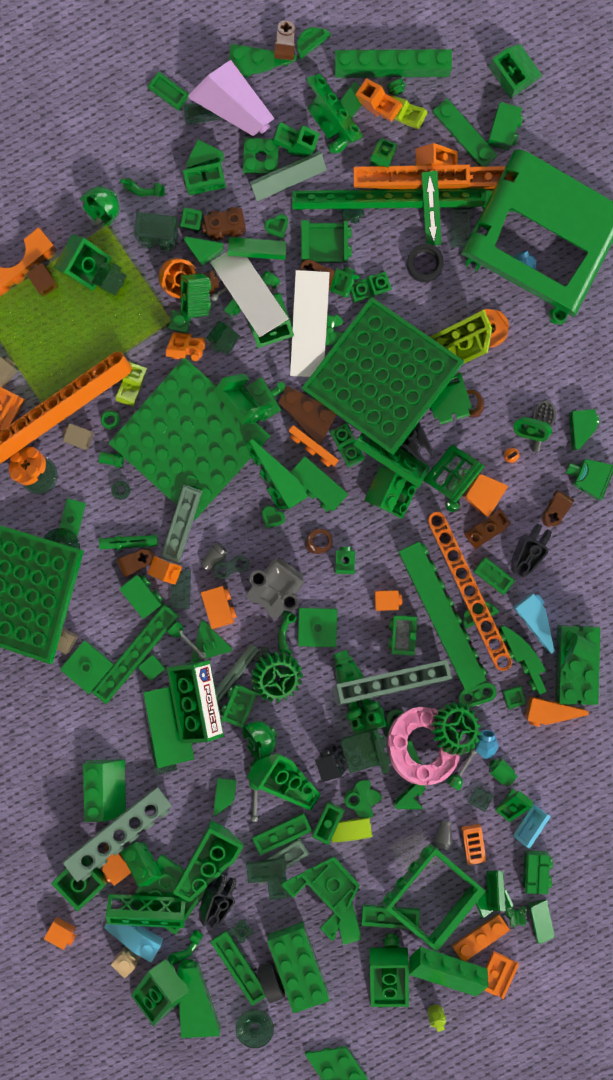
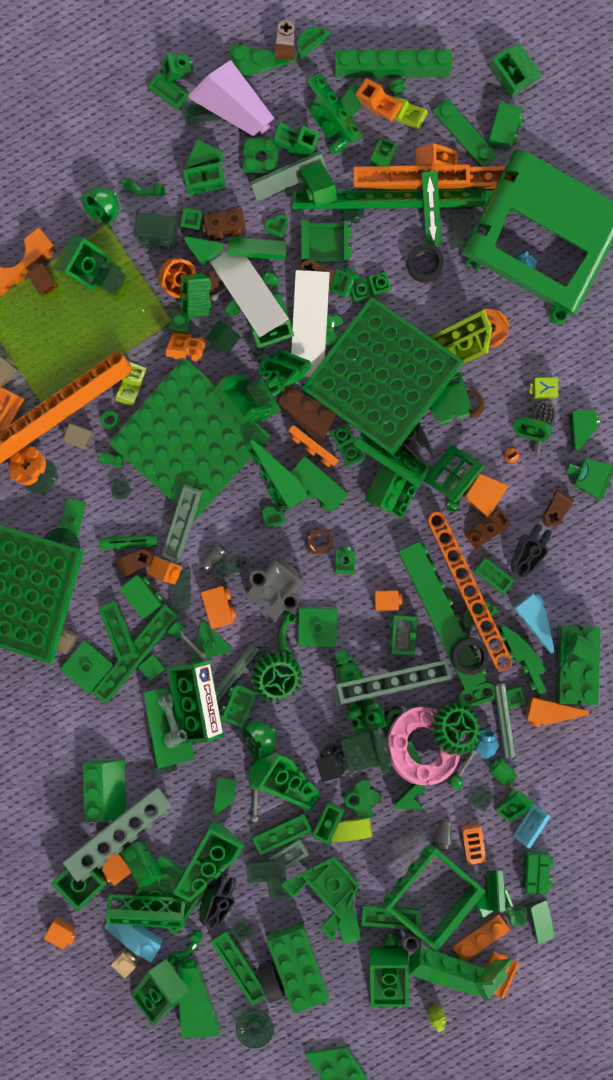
(117, 631): none -> green plate
(176, 736): none -> sand green brick
(177, 67): none -> green brick
(260, 355): none -> clear green plate
(283, 368): none -> green plate
(317, 184): none -> green brick
(411, 941): none -> dark grey cone
(469, 670): none -> black tyre
(492, 978): none -> green panel
(504, 720): none -> sand green axle
(543, 388): none -> lime brick

